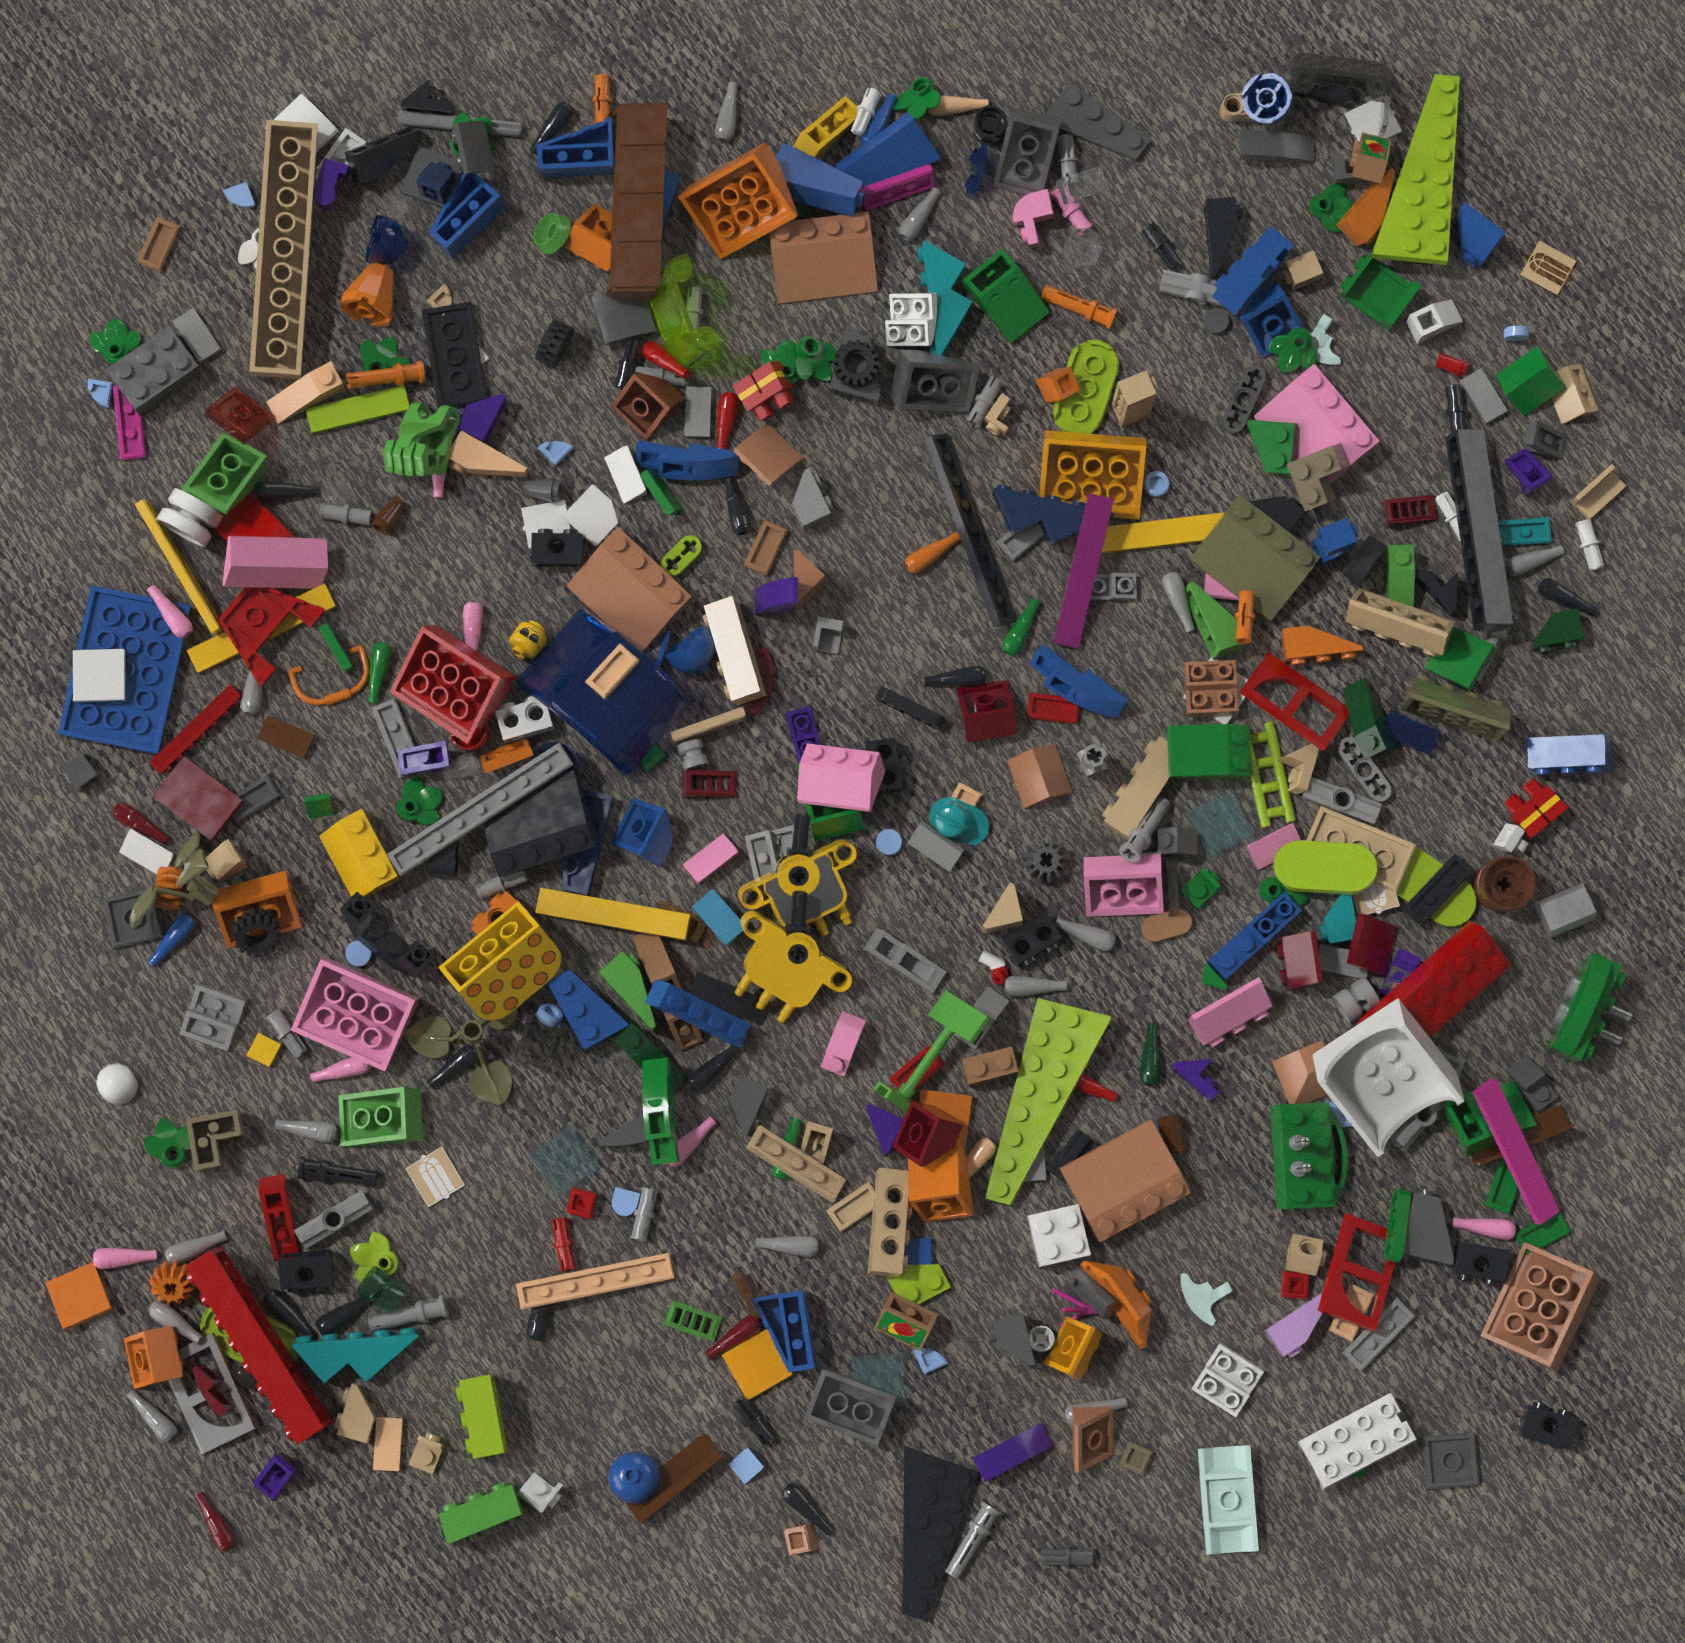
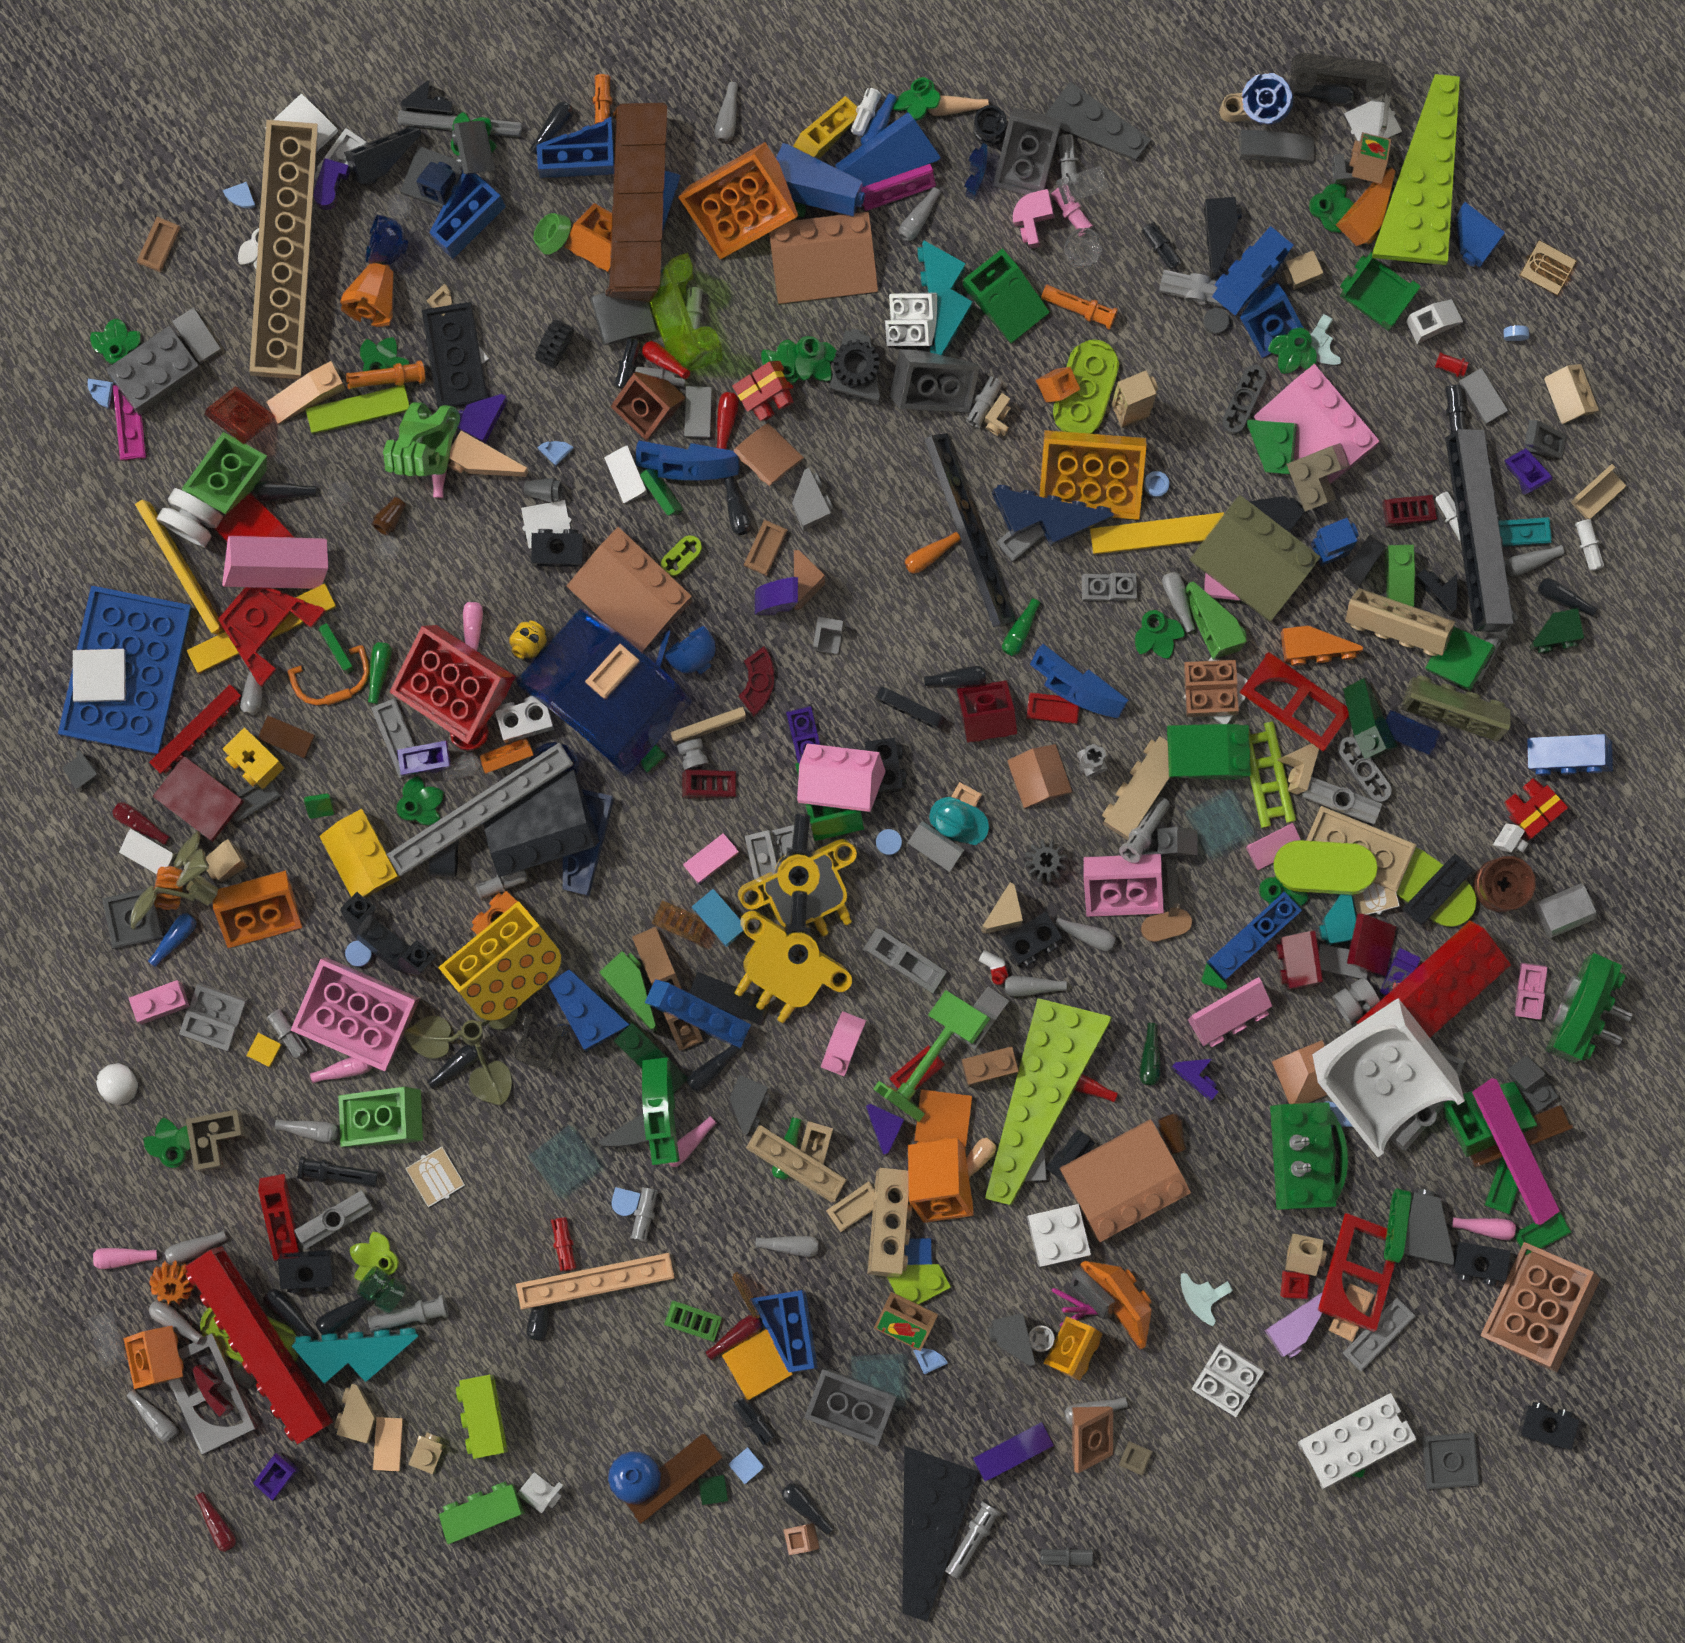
(79, 1296): orange tile -> none
(159, 1002): none -> bright pink brick
(174, 617): bright pink piece -> none
(244, 747): none -> yellow brick
(253, 921): black tyre -> none
(346, 514): light grey pin -> none
(549, 1015): light blue tile -> none
(582, 1202): red tile -> none
(592, 515): white sticker -> none
(613, 914): yellow tile -> none
(644, 832): blue slope -> none
(713, 1490): none -> dark green tile
(734, 651): brick -> none
(926, 1133): dark red slope -> none
(1083, 570): magenta tile -> none
(1158, 638): none -> green plate
(1201, 887): green bracket -> none
(1228, 1499): light aqua piece -> none
(1245, 617): orange pin -> none
(1530, 381): green slope -> none
(1530, 991): none -> bright pink slope

